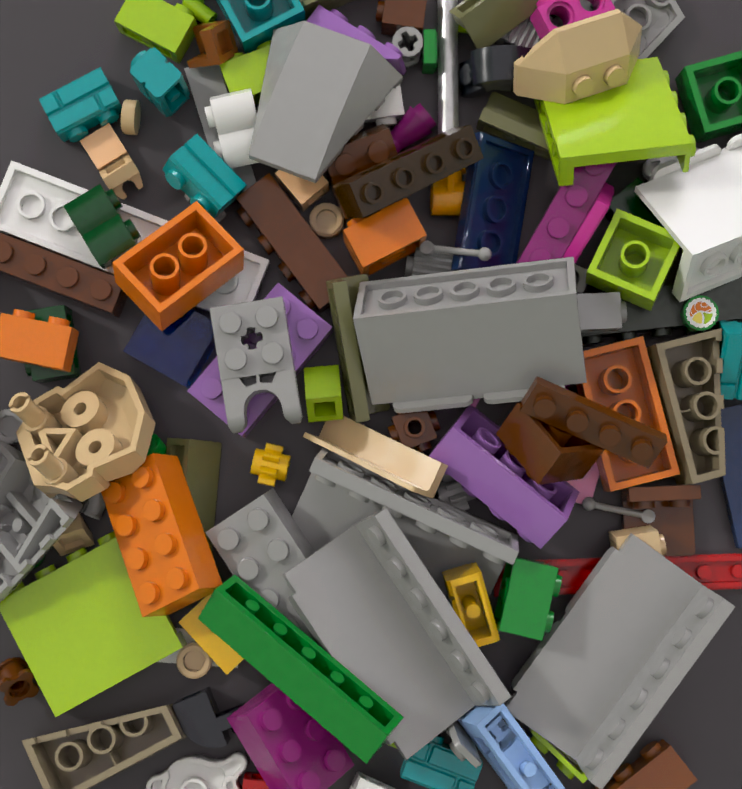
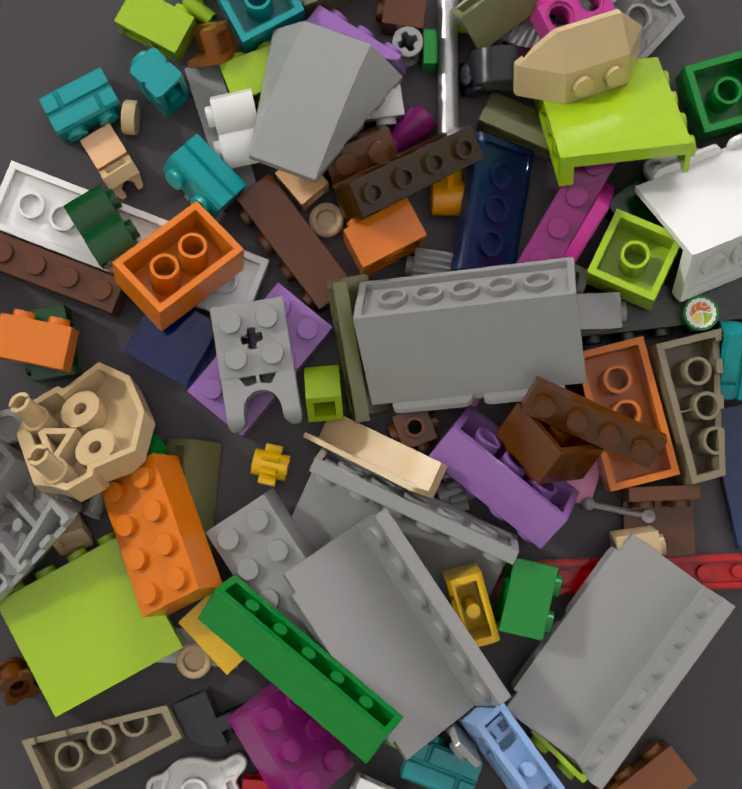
(429, 248): light grey hinge -> none

